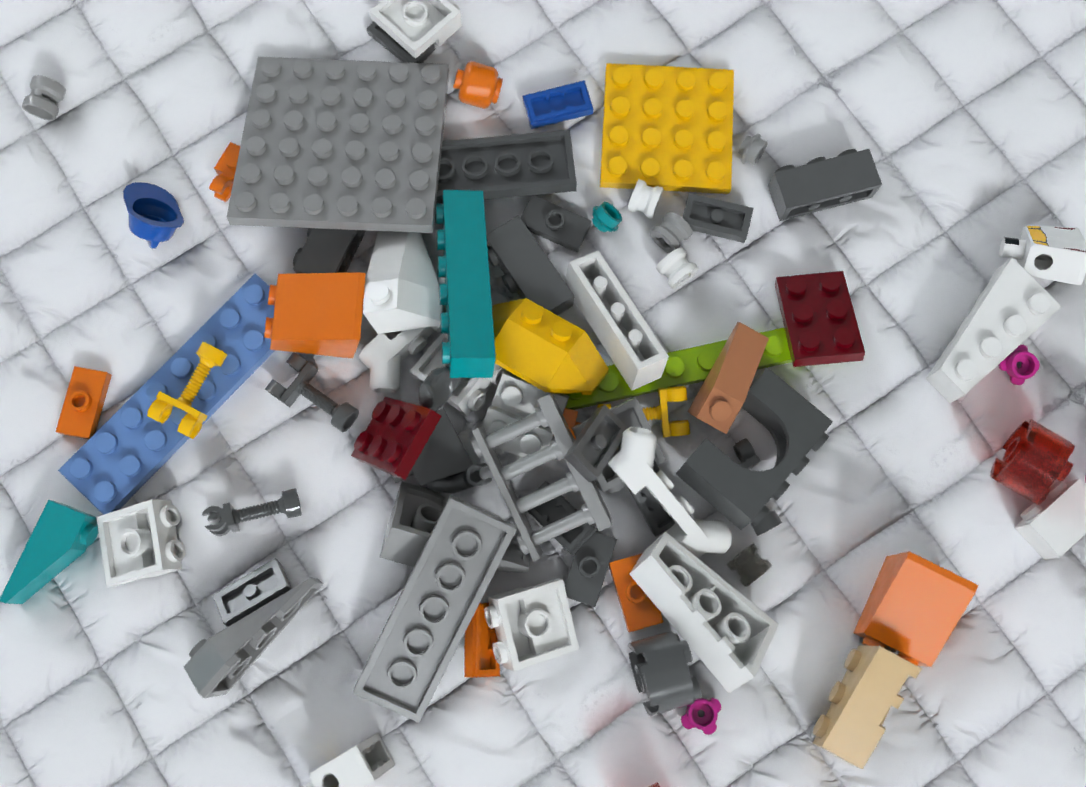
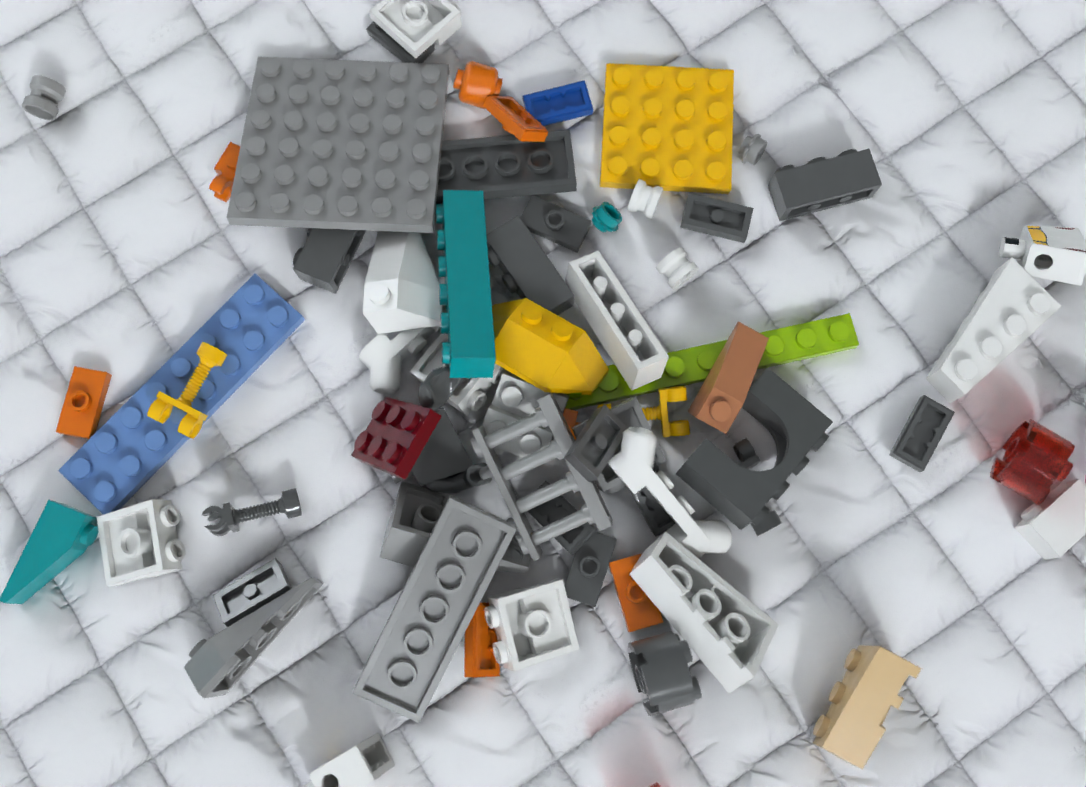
(151, 212): blue piece -> none
(316, 313): orange slope -> none
(342, 415): dark grey bar -> none
(515, 118): none -> orange plate
(671, 232): light grey wheel -> none
(707, 722): dark pink plate -> none
(749, 565): clear smoke wheel -> none
(819, 319): dark red plate -> none
(914, 608): orange slope -> none
(922, 433): none -> dark grey plate
(1028, 368): dark pink plate -> none

